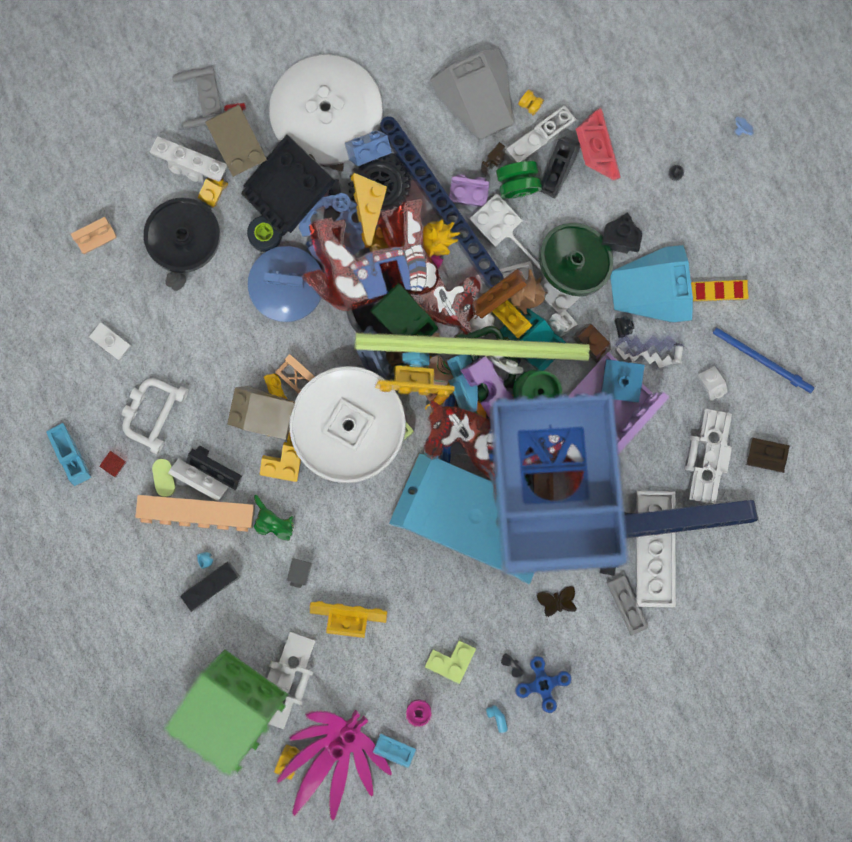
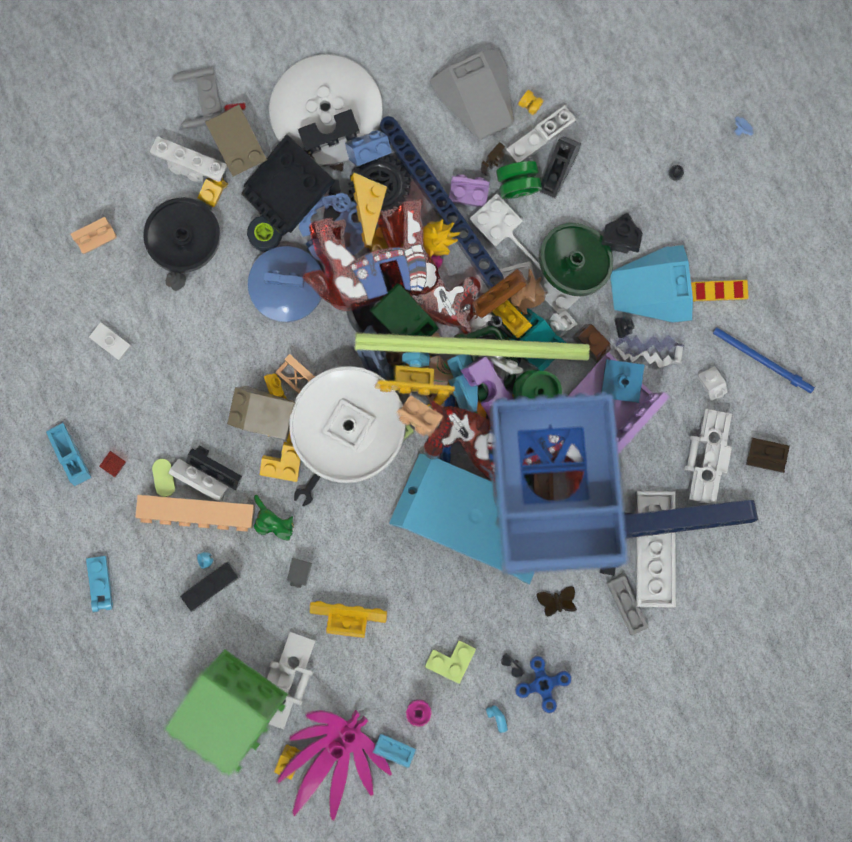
(99, 583): none -> medium azure plate
(130, 412): white bar -> none
(307, 490): none -> black bar
(345, 128): none -> black arch
(419, 416): none -> light nougat bracket
(499, 325): none -> black hand
(597, 145): coral wing -> none

